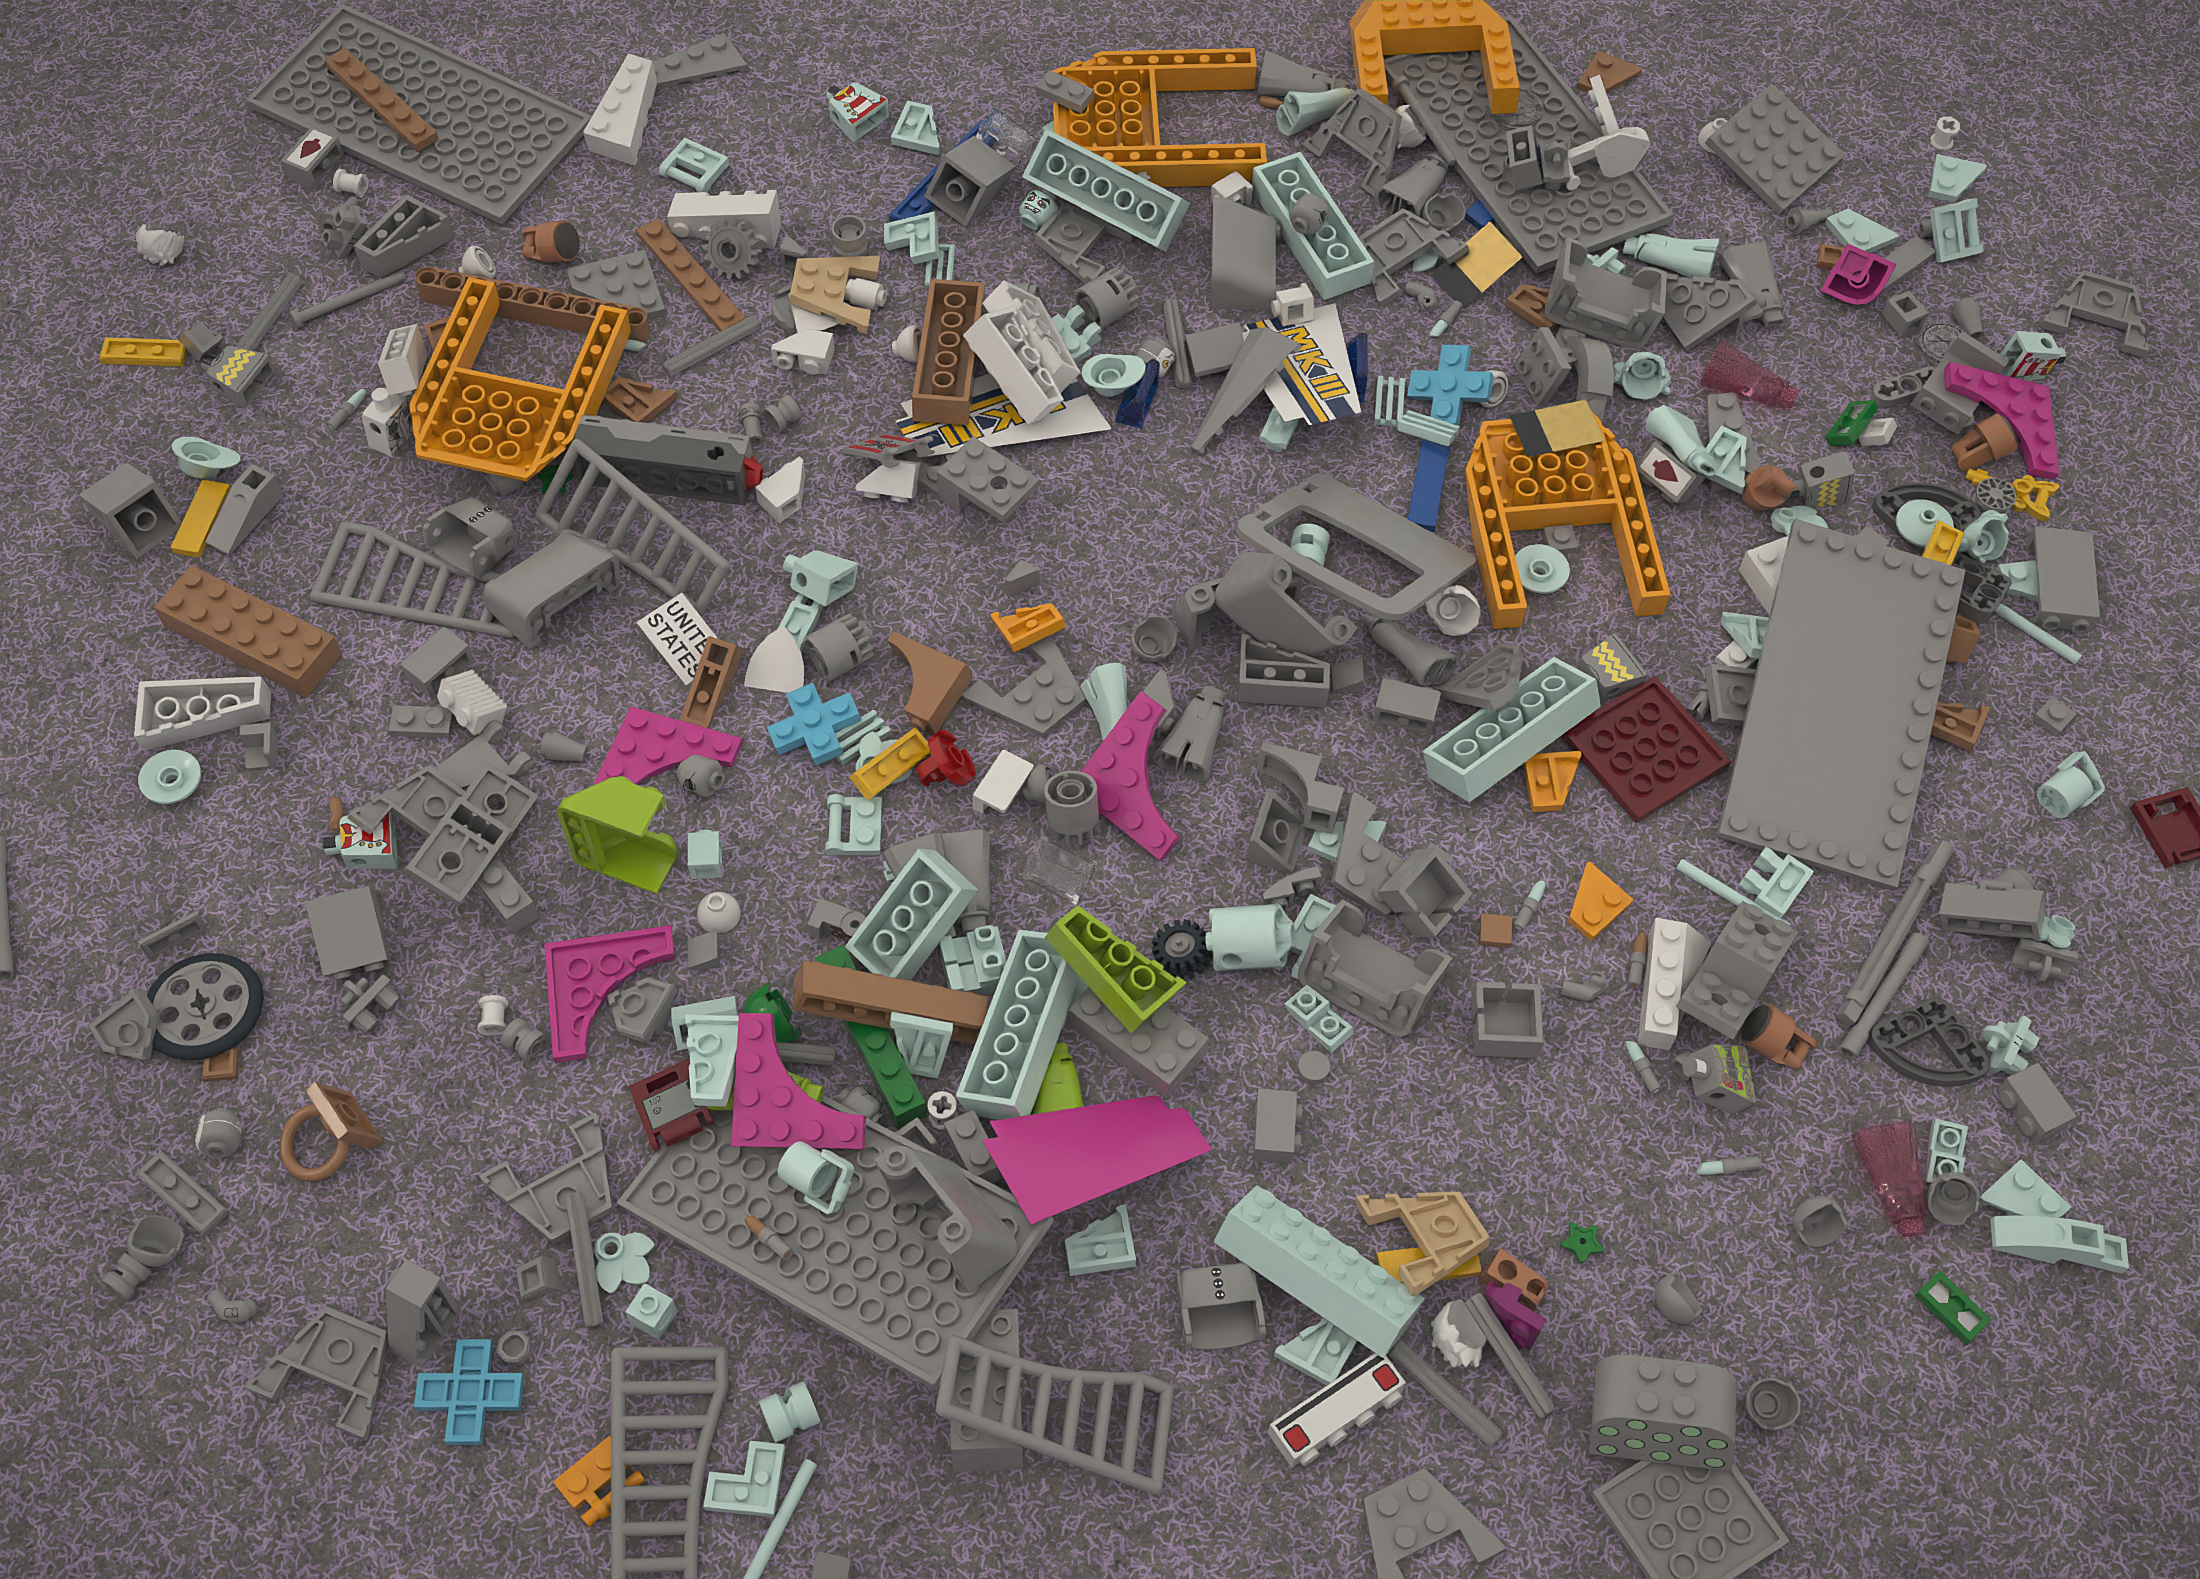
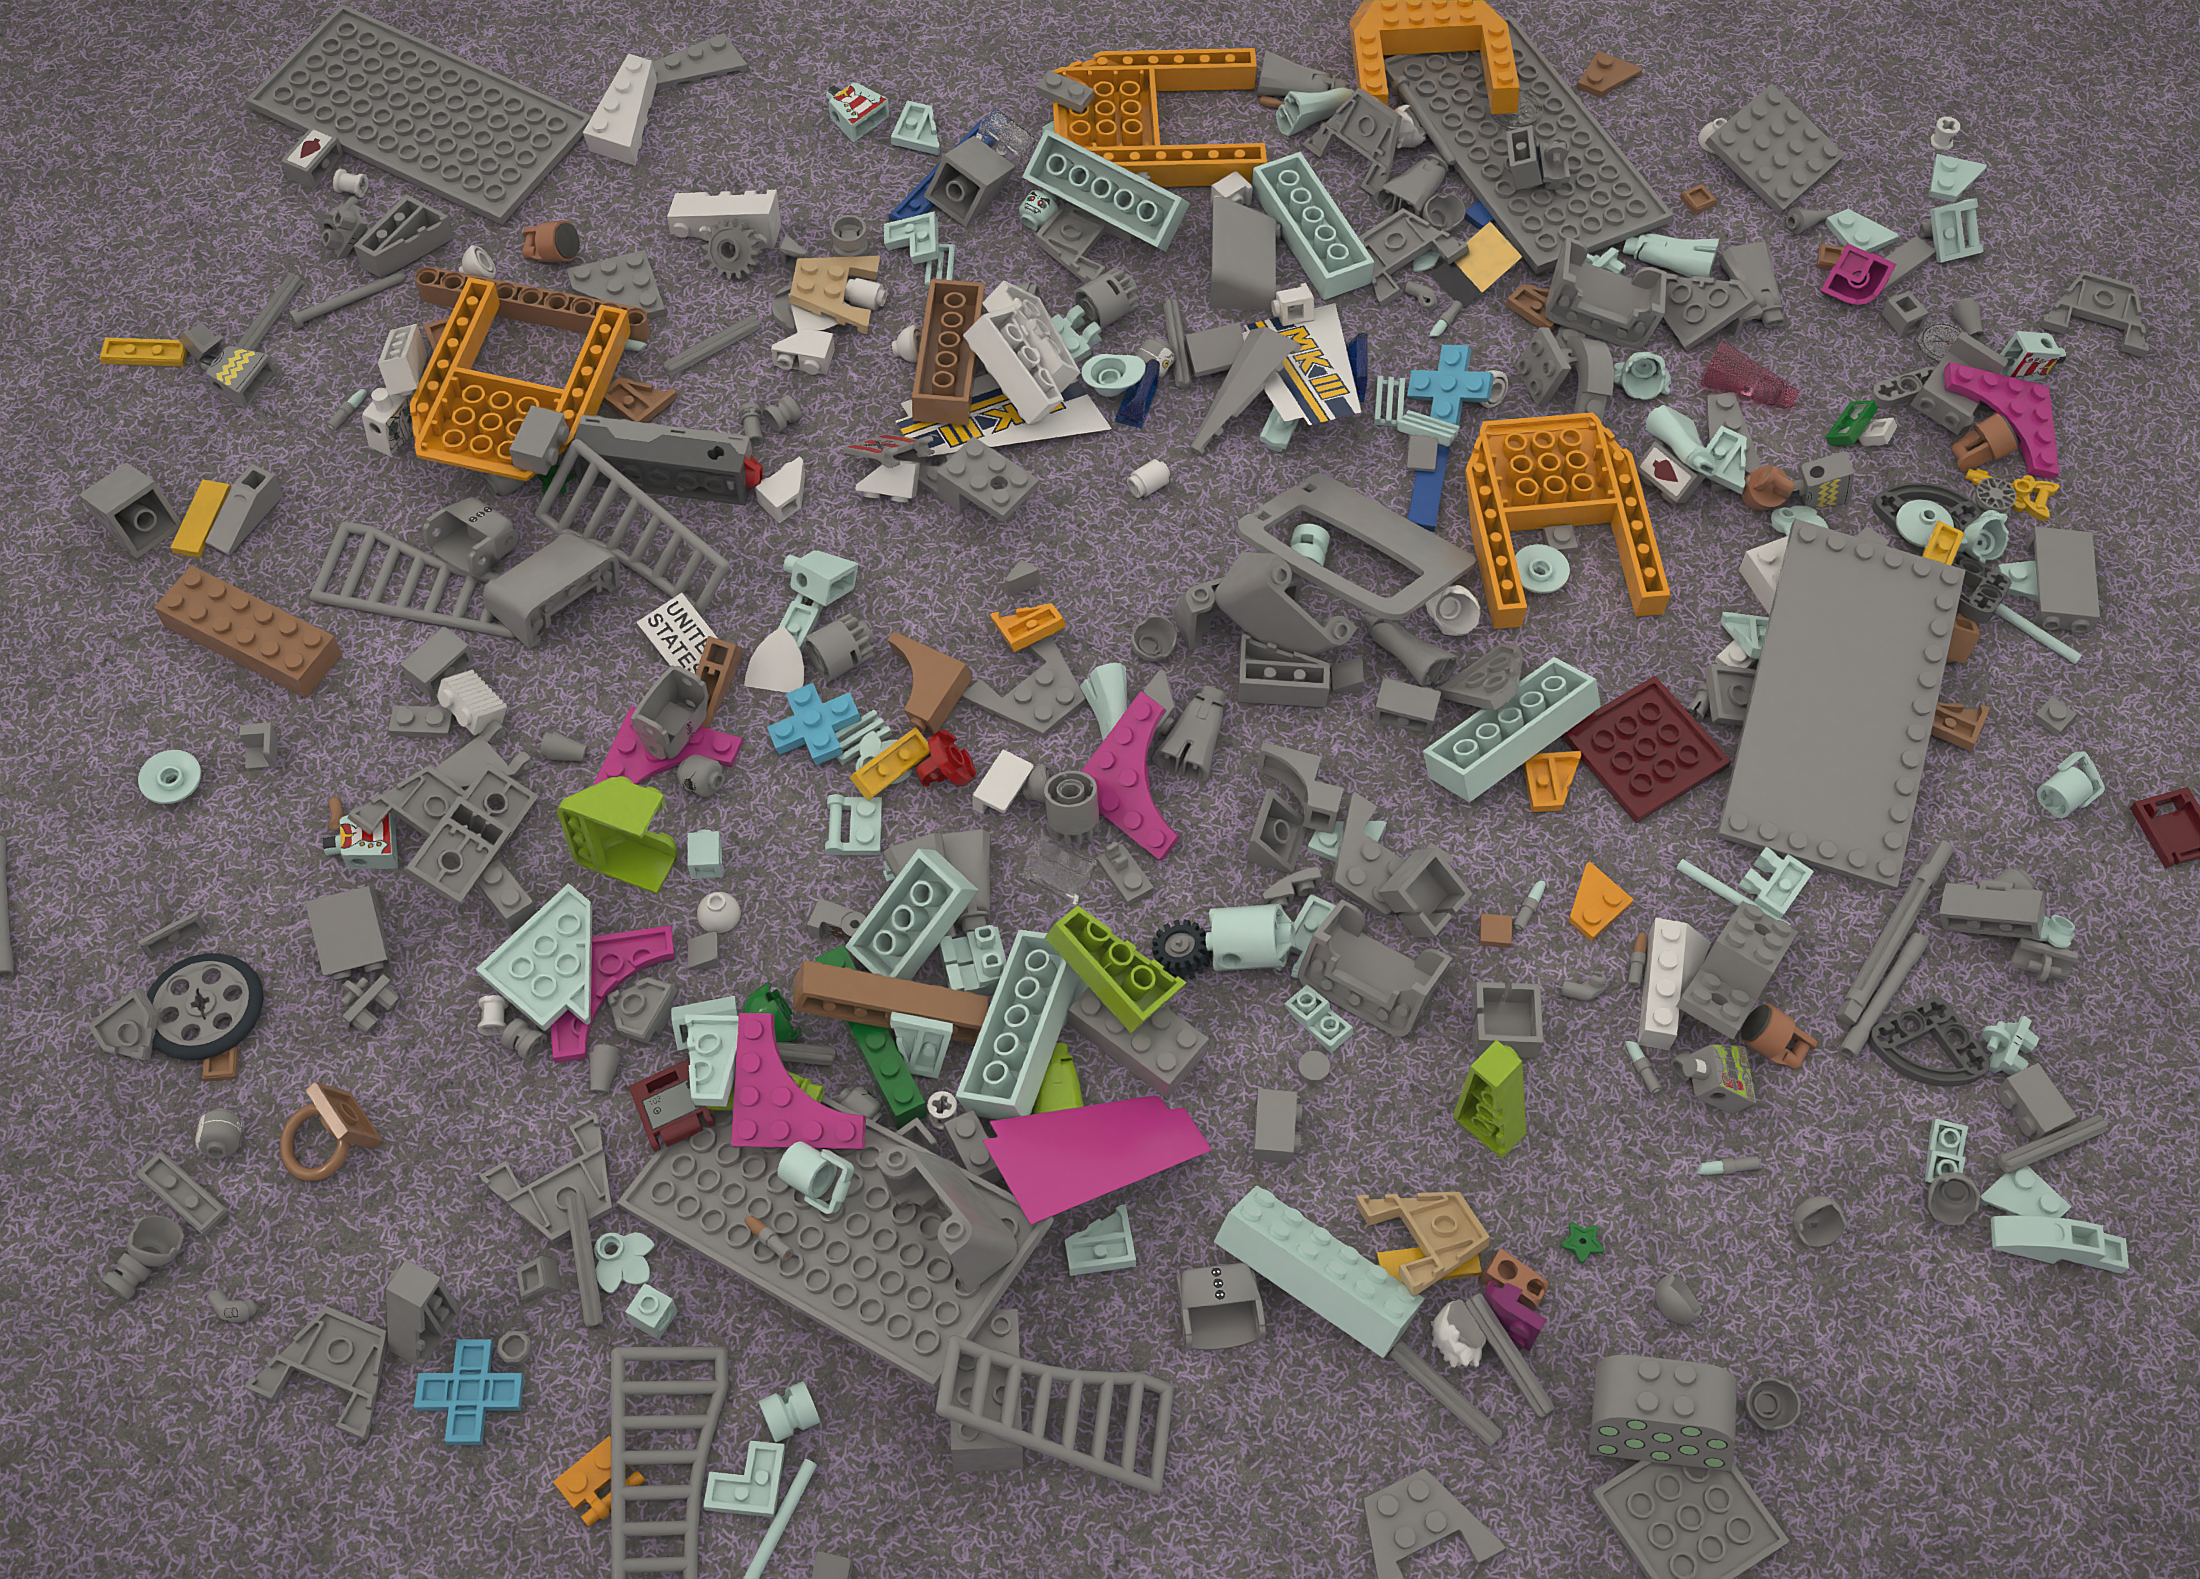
(159, 245): white hair -> none
(197, 707): white wedge -> none
(203, 459): light aqua piece -> none
(381, 99): medium nougat plate -> none
(539, 440): none -> light grey brick
(547, 961): none -> light aqua wing
(603, 1066): none -> light grey cone
(671, 712): none -> light grey piece
(689, 274): medium nougat plate -> none
(697, 159): light aqua plate -> none
(1124, 873): none -> light grey plate
(1148, 478): none -> white brick
(1309, 214): light grey head -> none
(1318, 1351): light aqua wing -> none
(1336, 1409): white brick -> none
(1422, 453): none -> light grey slope
(1494, 1100): none -> lime wedge
(1556, 428): pearl gold sticker -> none
(1612, 668): light grey torso -> none
(1617, 150): white plate -> none
(1698, 199): none -> medium nougat tile
(1893, 1163): clear pink piece -> none
(1953, 1307): green piece -> none
(2052, 1143): none -> light grey axle

